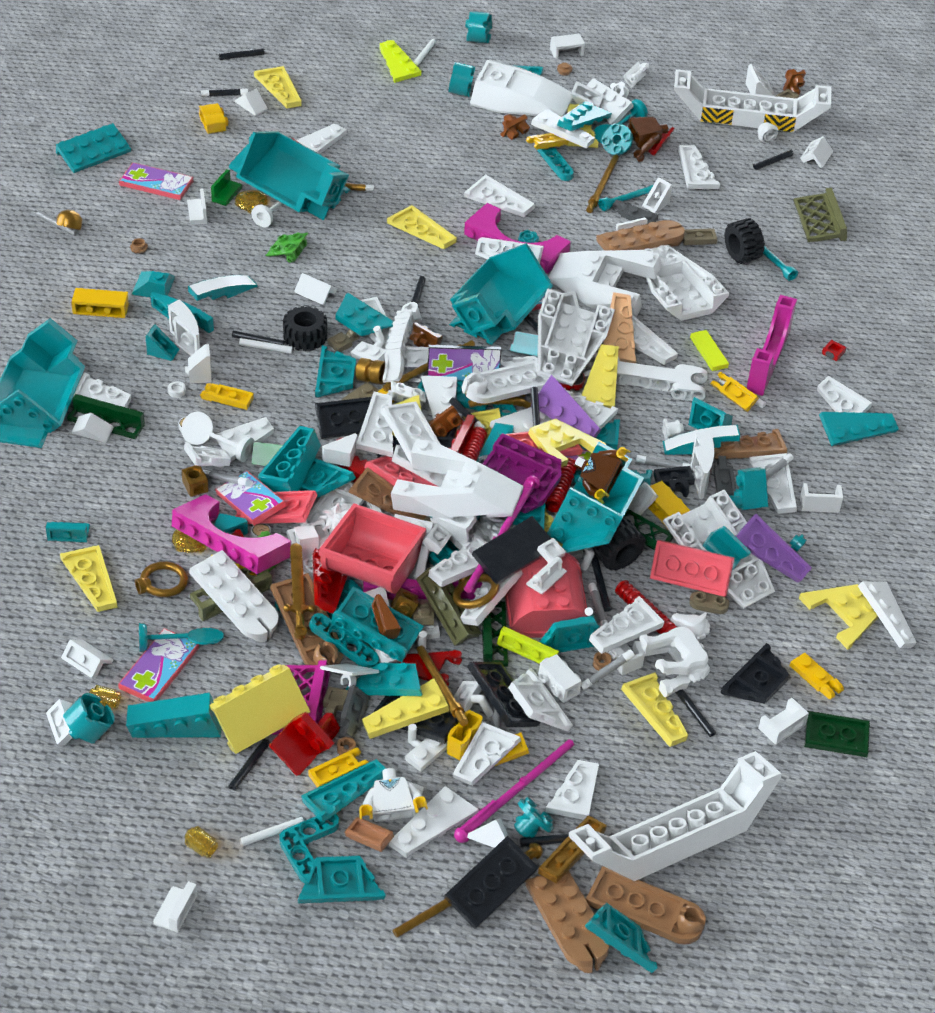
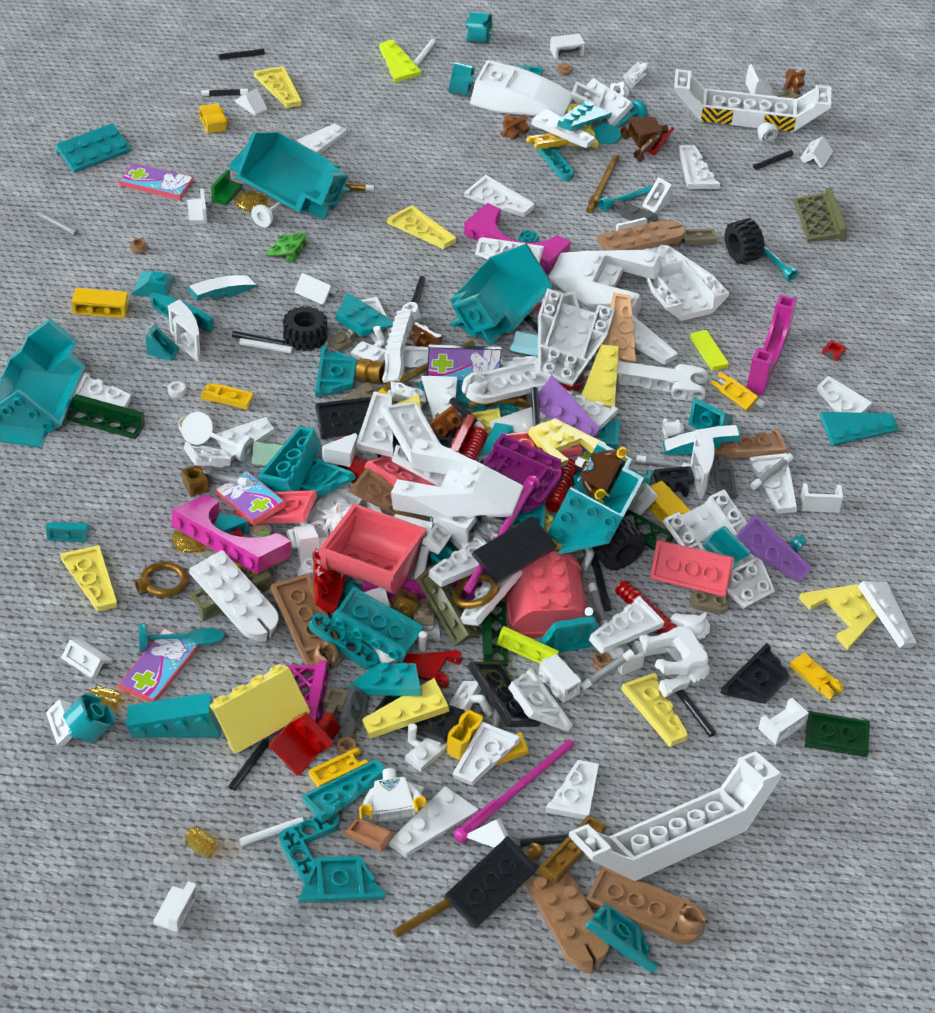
(69, 219): pearl gold hair -> none
(92, 427): white slope -> none
(199, 366): white slope -> none
(298, 606): pearl gold sword -> none
(349, 672): white piece -> none
(385, 619): dark orange slope -> none
(455, 707): pearl gold bar -> none
(532, 819): teal plate -> none
(547, 576): white hinge -> none
(550, 550): white tile -> none
(617, 139): teal plate -> none
(752, 489): teal hinge -> none

